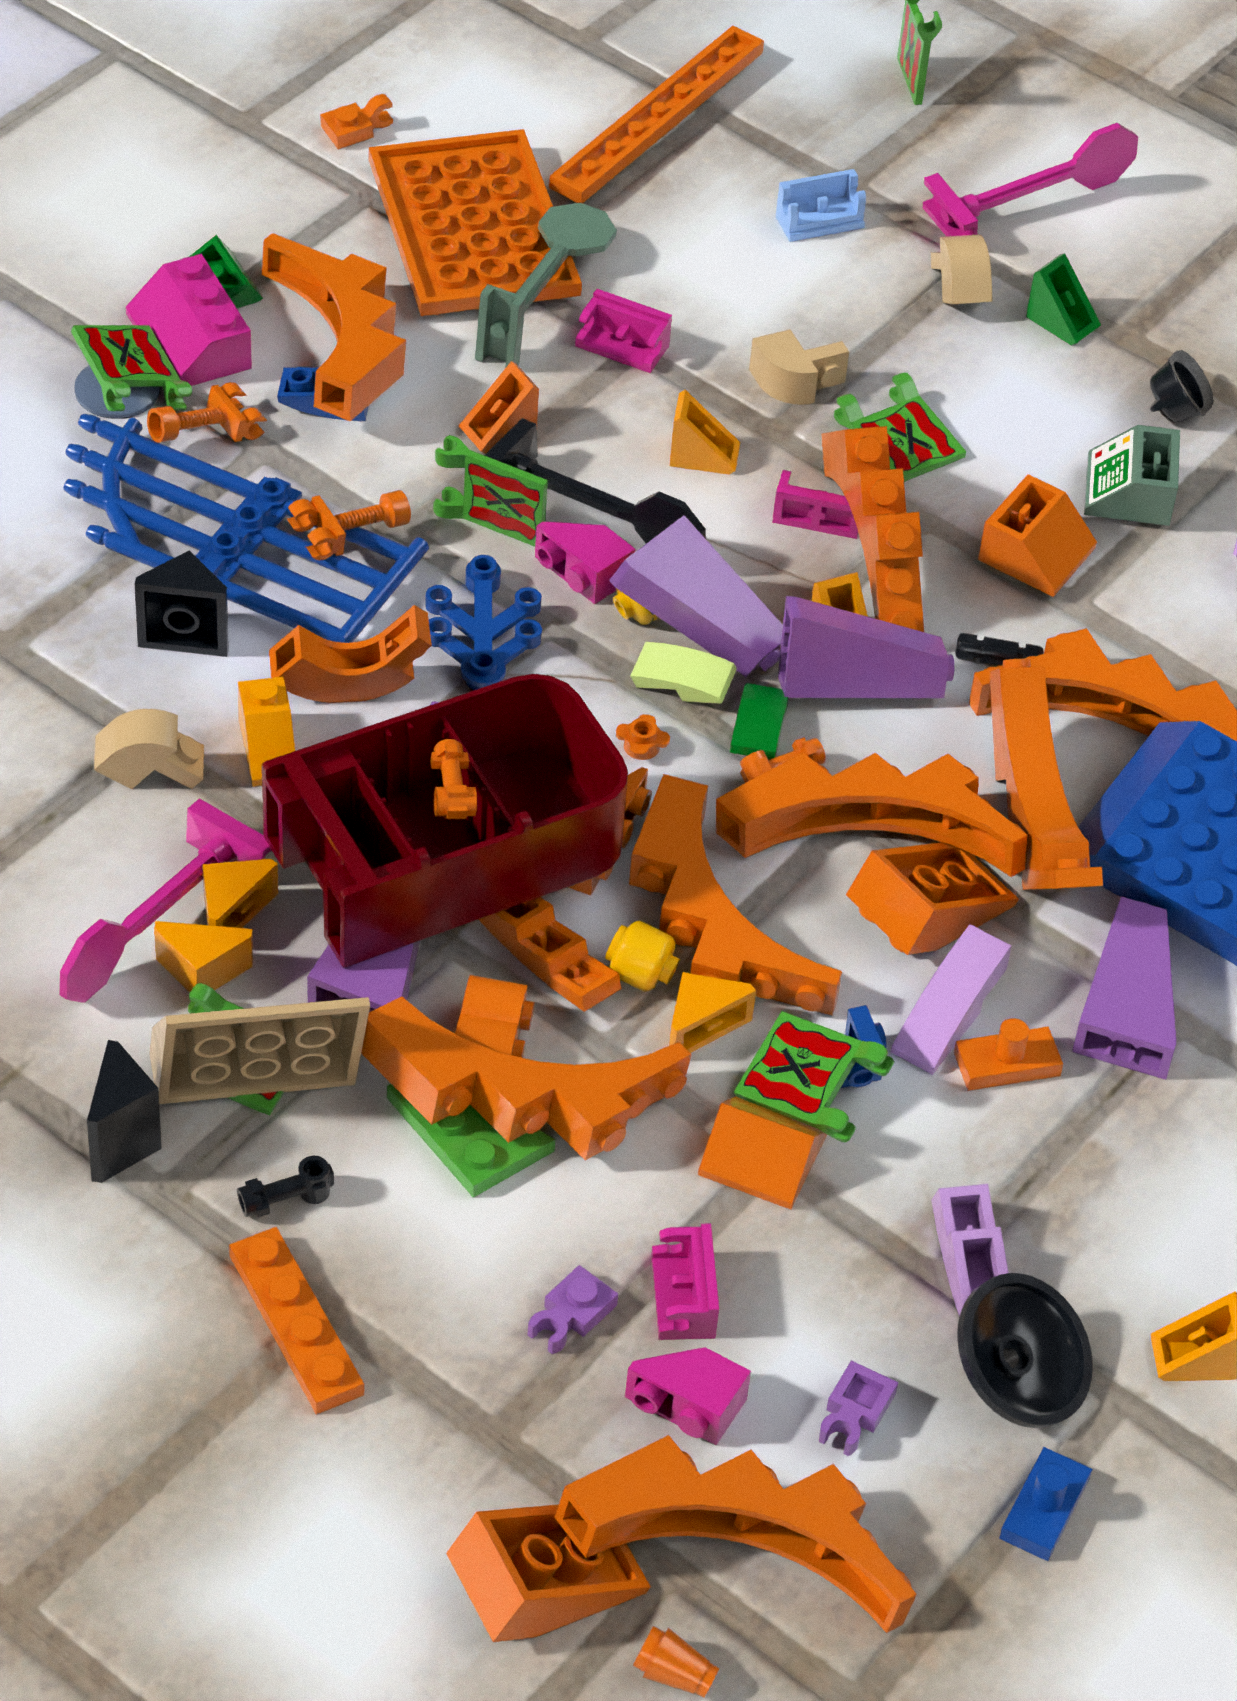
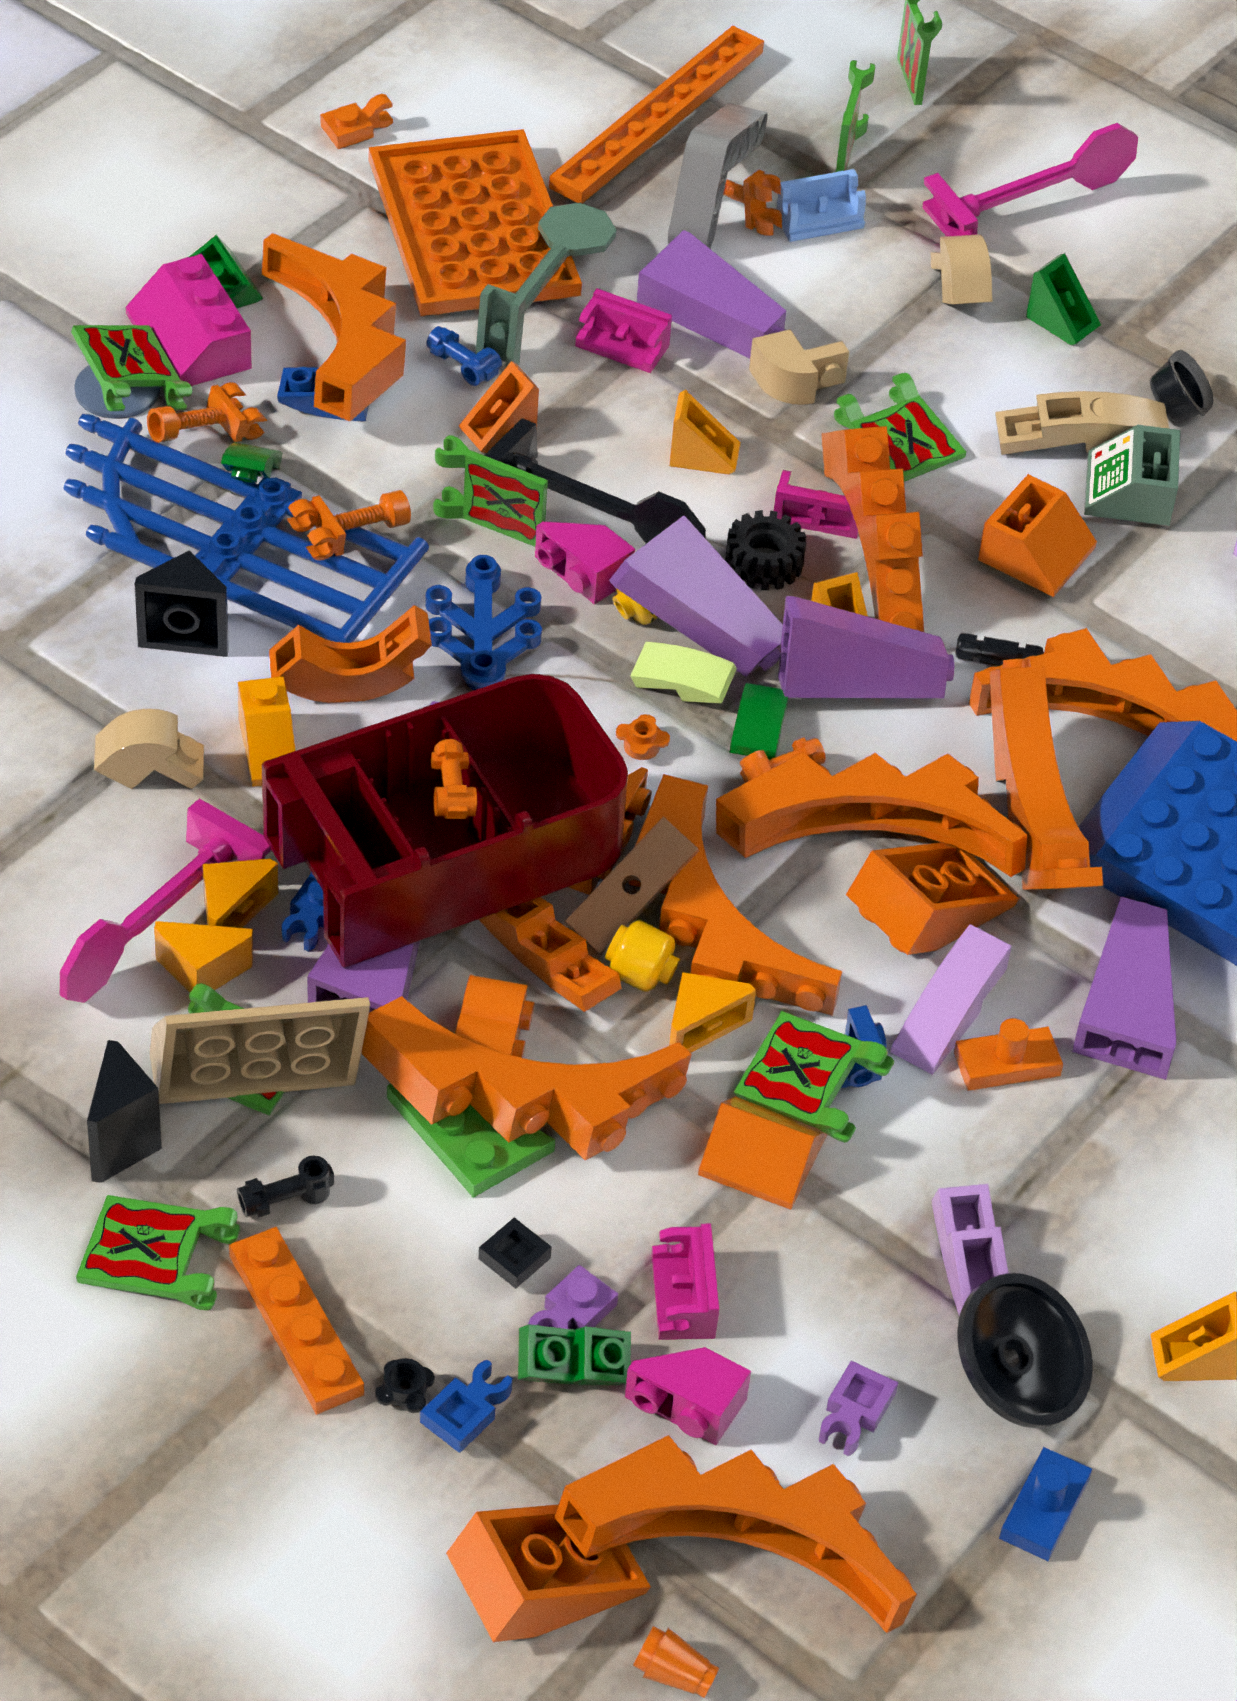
(150, 1246): none -> bright green flag
(250, 461): none -> green slope
(305, 913): none -> blue plate
(405, 1372): none -> black plate
(465, 1411): none -> blue plate
(474, 366): none -> blue bar
(514, 1252): none -> black plate
(574, 1356): none -> green slope
(653, 863): none -> medium nougat tile
(708, 156): none -> light grey beam
(708, 295): none -> medium lavender slope
(754, 195): none -> orange bar
(768, 533): none -> black tyre
(851, 126): none -> bright green flag
(1075, 419): none -> tan slope

